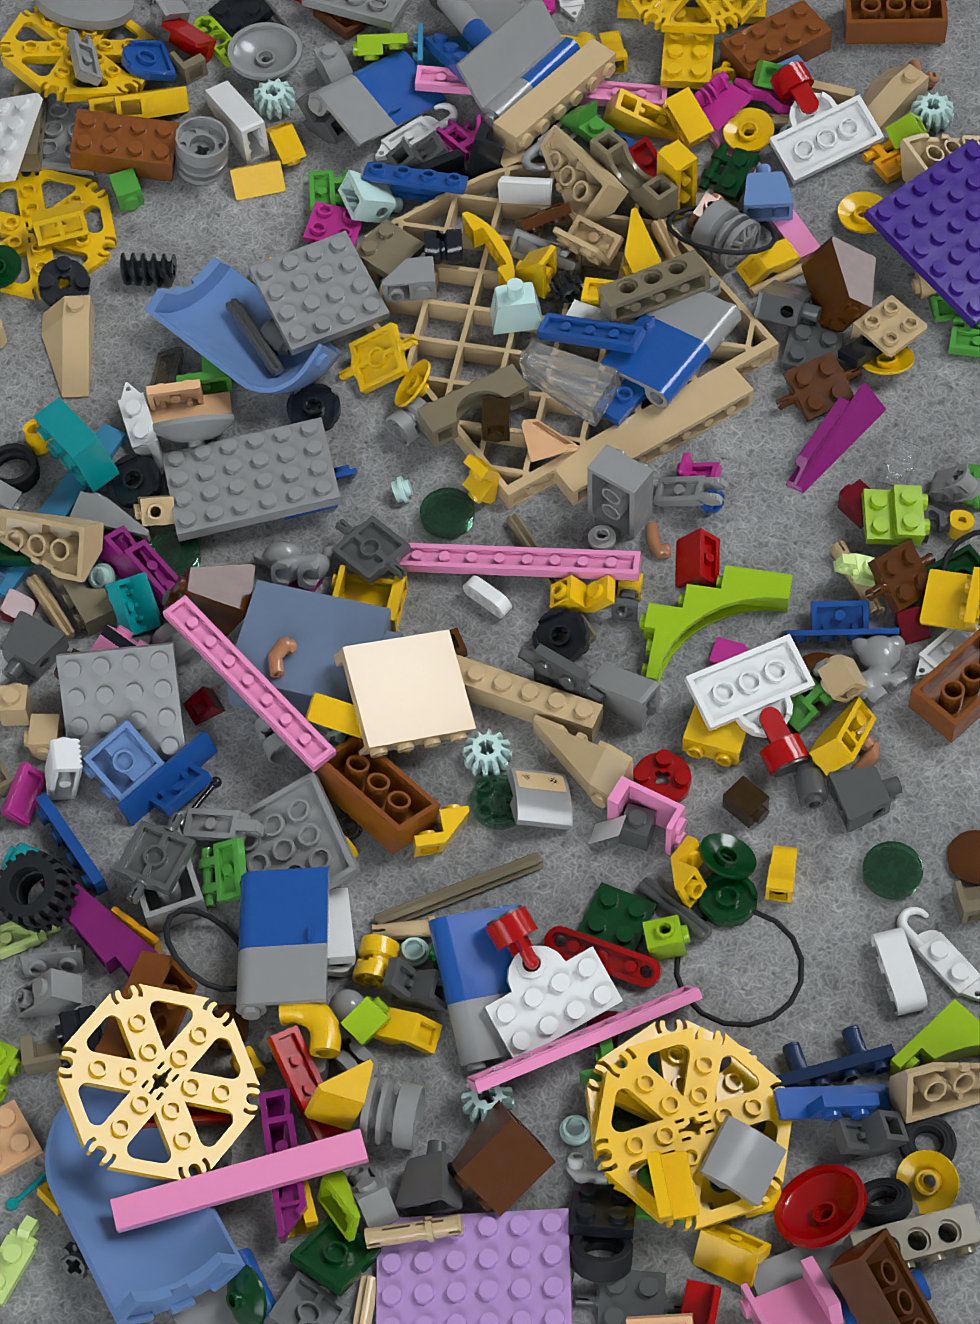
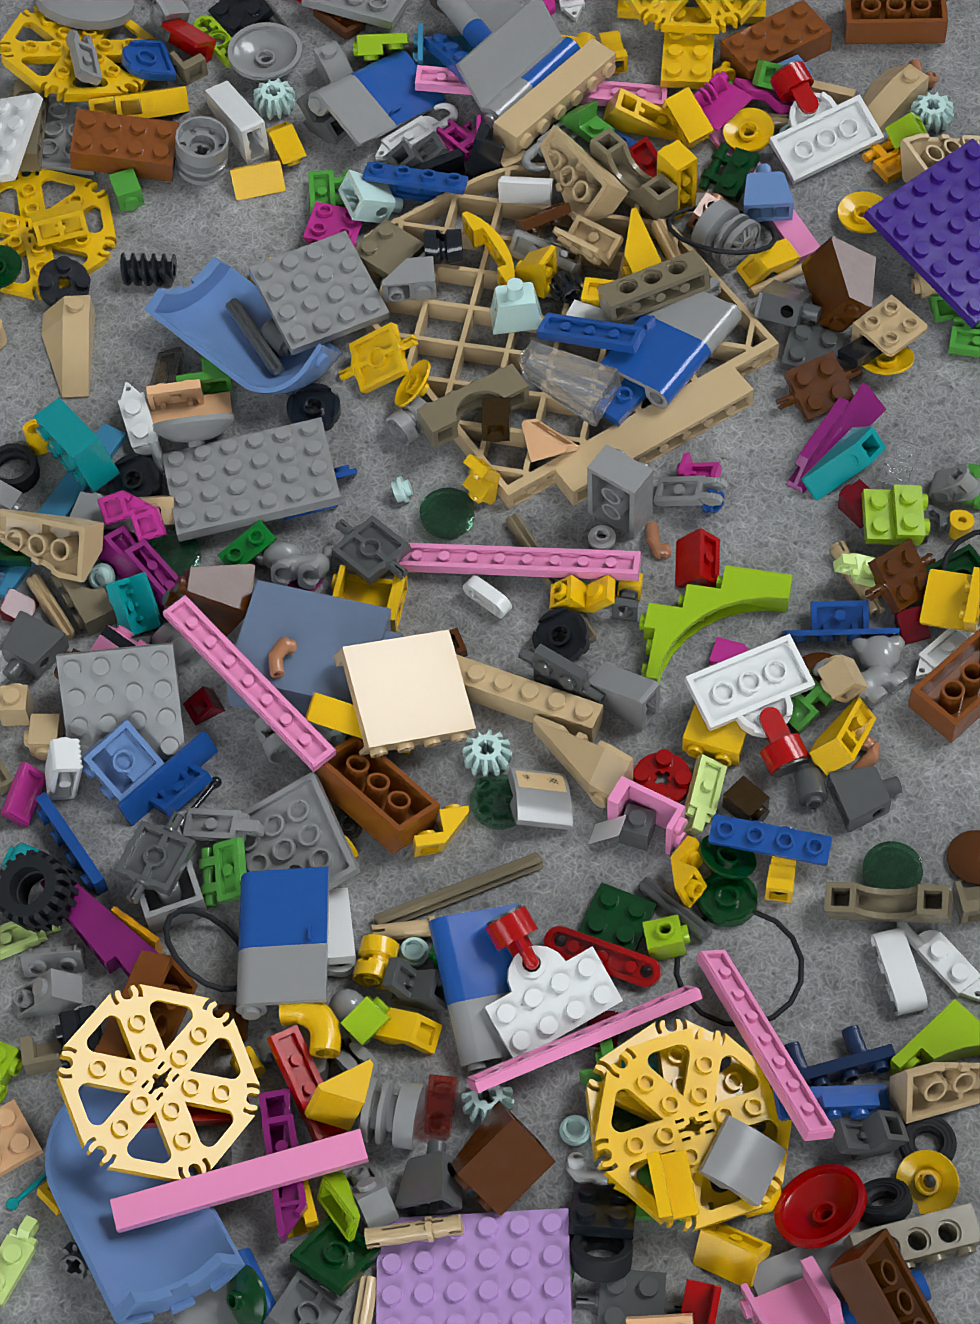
(144, 516): none -> dark pink tile
(247, 545): none -> green hinge
(440, 1105): none -> clear red leg
(703, 793): none -> yellowish green hinge
(765, 1046): none -> bright pink tile
(770, 839): none -> blue bracket
(844, 460): none -> teal slope
(863, 903): none -> dark tan arch

